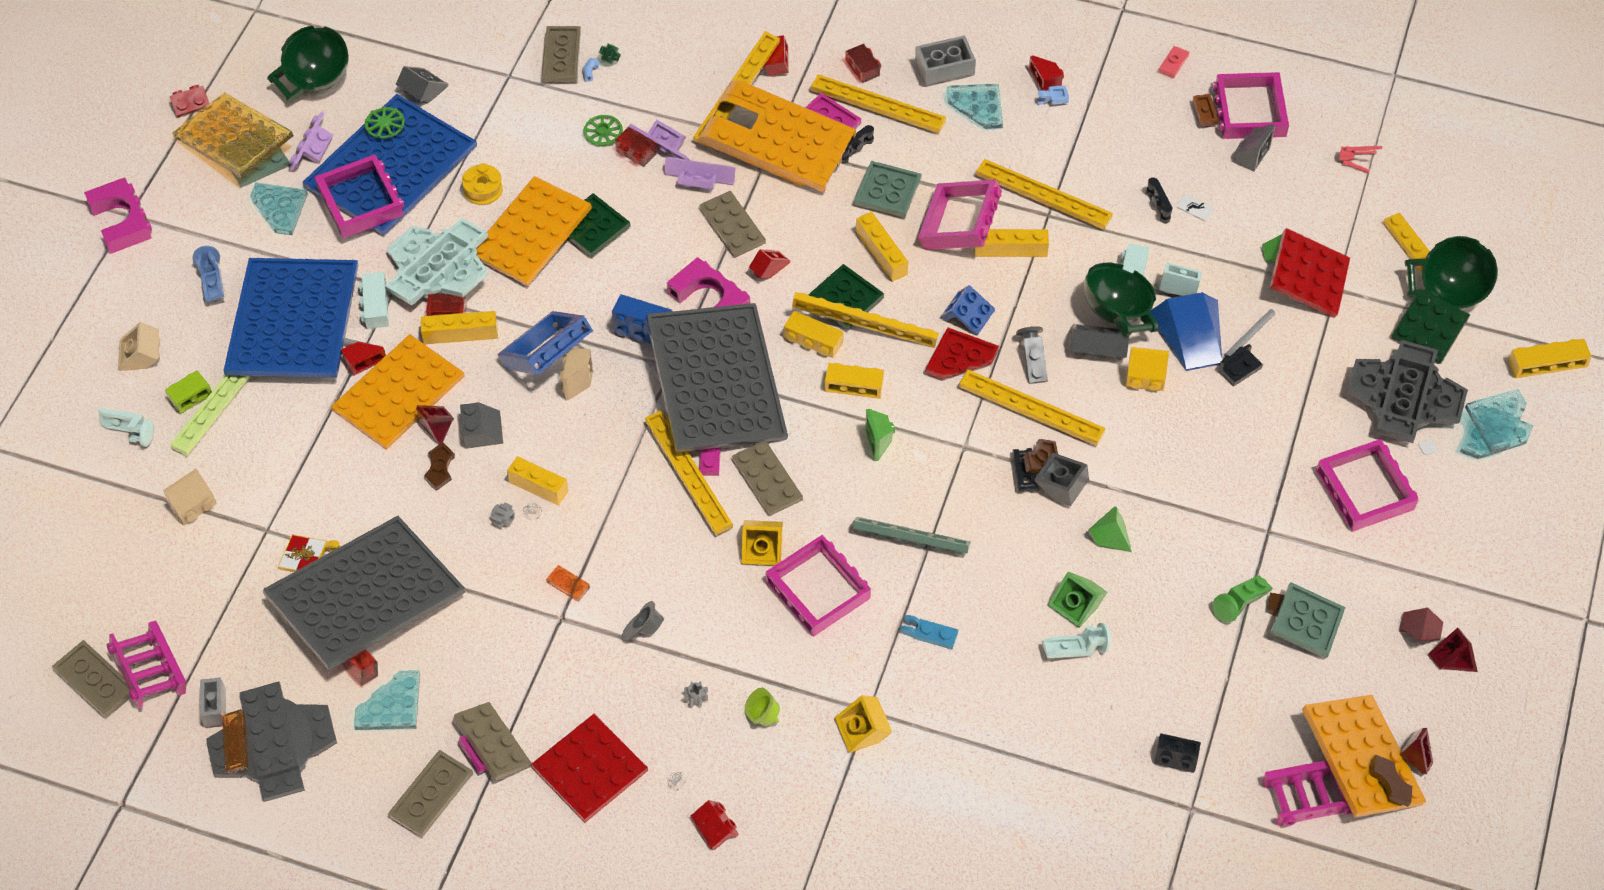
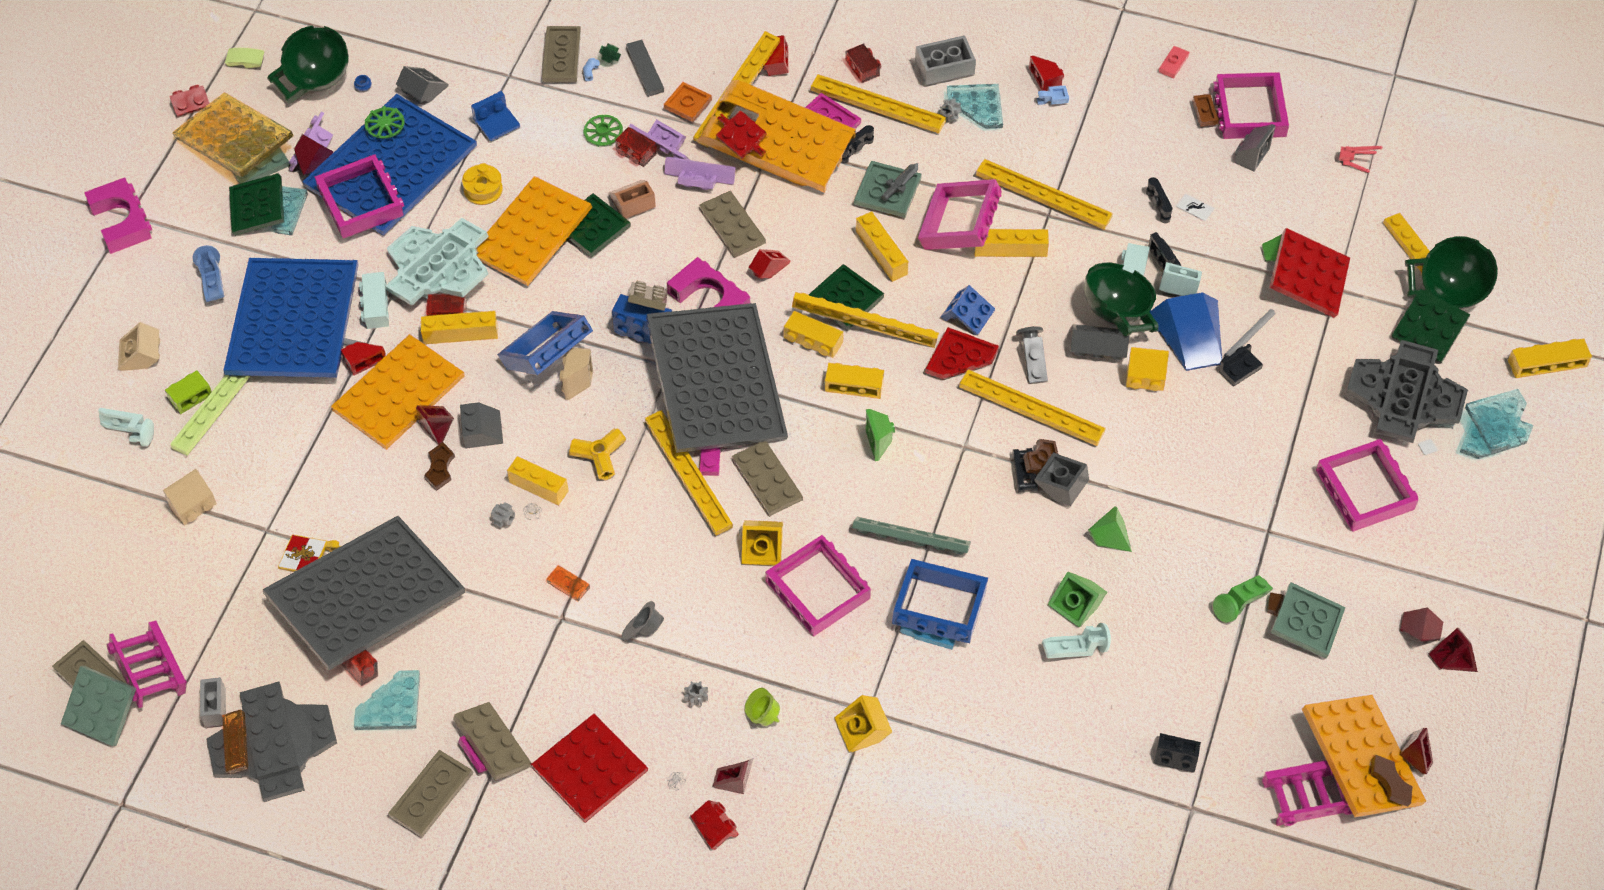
(98, 705): none -> sand green plate
(244, 56): none -> yellowish green slope
(256, 204): none -> dark green plate
(310, 154): none -> dark red slope
(362, 82): none -> blue plate
(494, 116): none -> blue bracket
(602, 460): none -> yellow piece
(633, 198): none -> nougat slope
(645, 67): none -> dark grey tile
(648, 296): none -> dark tan plate
(687, 101): none -> orange plate
(733, 777): none -> dark red slope
(741, 134): none -> red plate
(899, 181): none -> dark grey sword
(945, 577): none -> blue window
(950, 109): none -> light grey gear
(1161, 251): none -> black bracket

